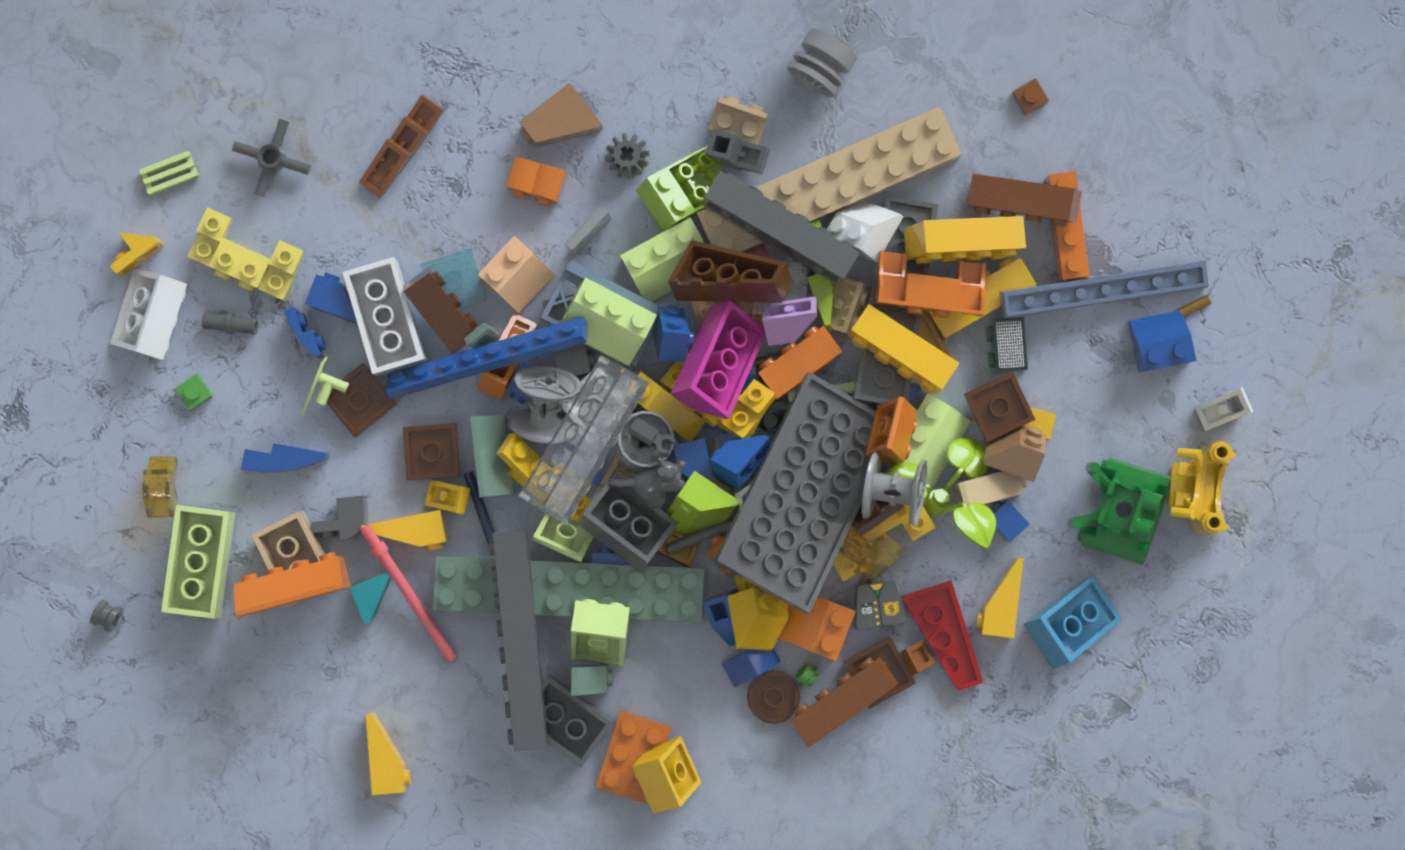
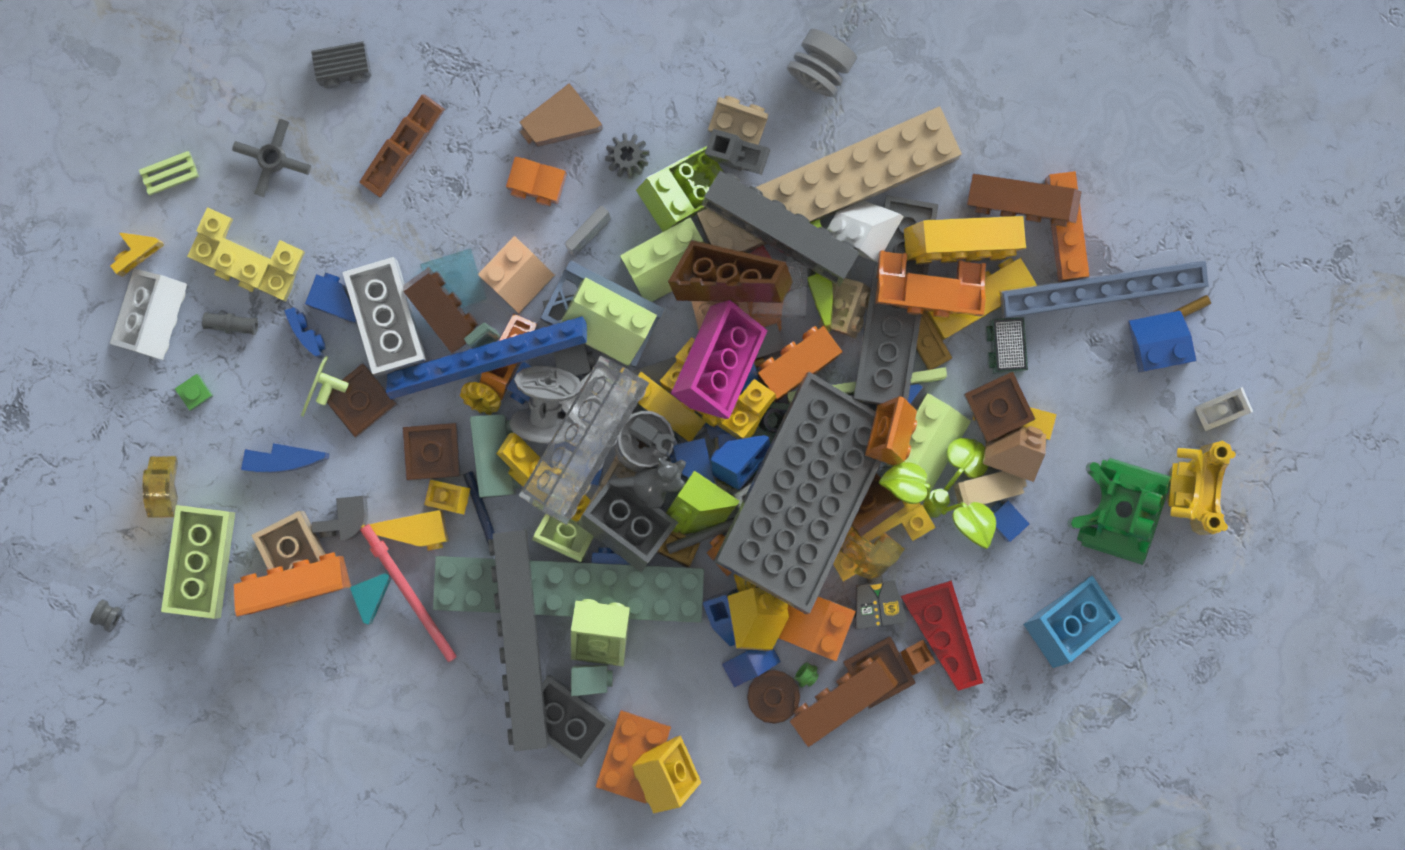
(341, 64): none -> dark grey brick
(387, 766): yellow slope -> none
(473, 391): none -> yellow gear
(672, 333): blue brick -> none
(788, 320): lavender slope -> none
(894, 489): light grey piece -> none
(903, 350): yellow brick -> none
(1001, 607): yellow slope -> none
(1030, 96): dark orange plate -> none

